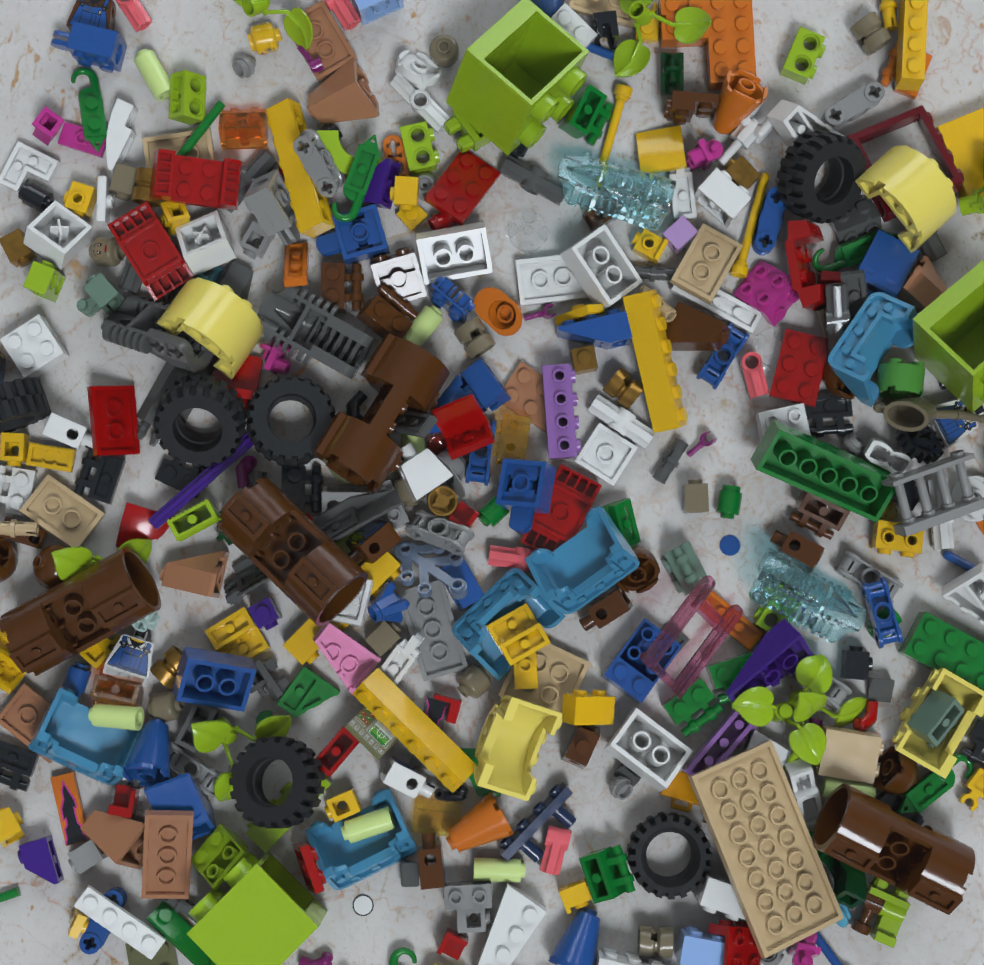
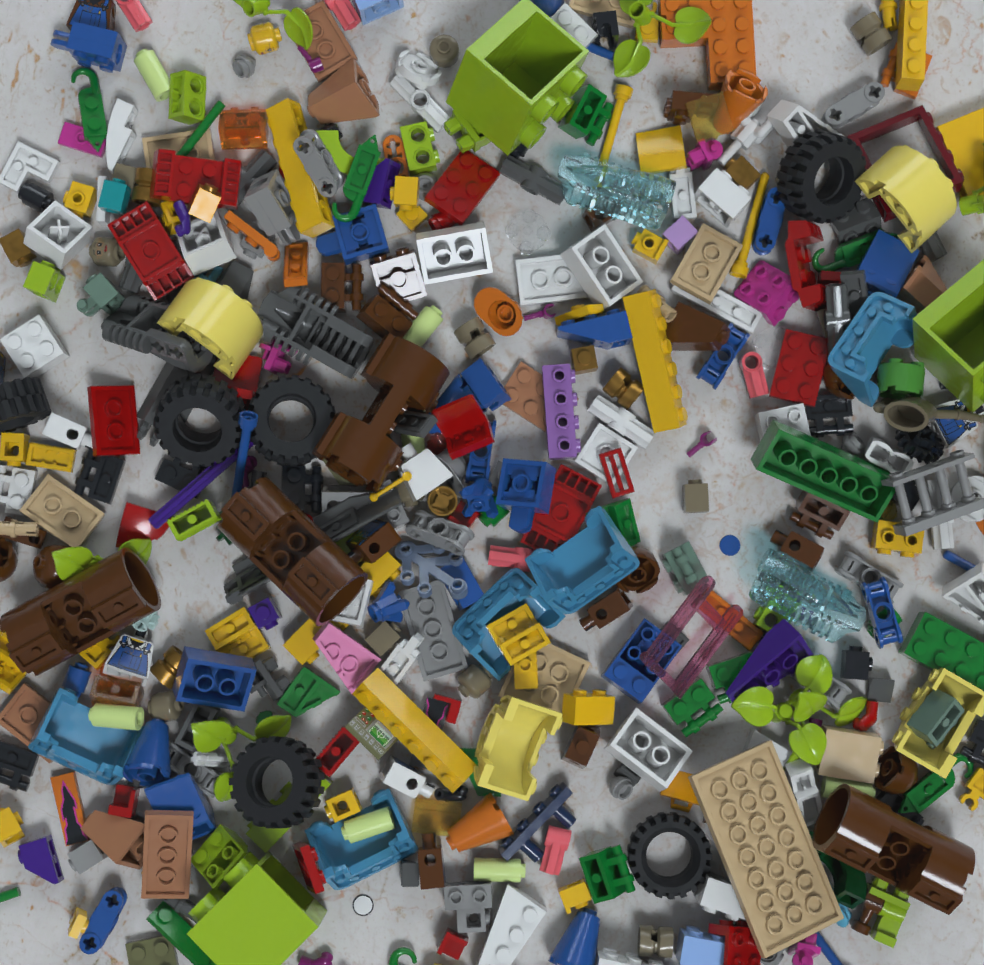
(47, 125): dark pink brick -> none
(114, 196): none -> teal brick
(119, 922): white plate -> none
(184, 217): none -> dark purple arm
(196, 574): nougat slope -> none
(204, 202): none -> brick
(209, 759): none -> white axle
(247, 422): none -> blue piece
(253, 237): none -> orange plate
(354, 403): black arm -> none
(405, 477): none -> yellow hinge
(457, 310): blue hinge -> none
(479, 498): none -> blue rock
(513, 437): clear yellow brick -> none
(618, 451): none -> red tile
(654, 272): dark grey pin -> none
(670, 460): dark grey pin -> none
(671, 73): dark green hips -> none
(709, 117): none -> clear yellow piece
(720, 744): medium lavender brick -> none
(729, 501): green brick -> none
(800, 54): lime brick -> none

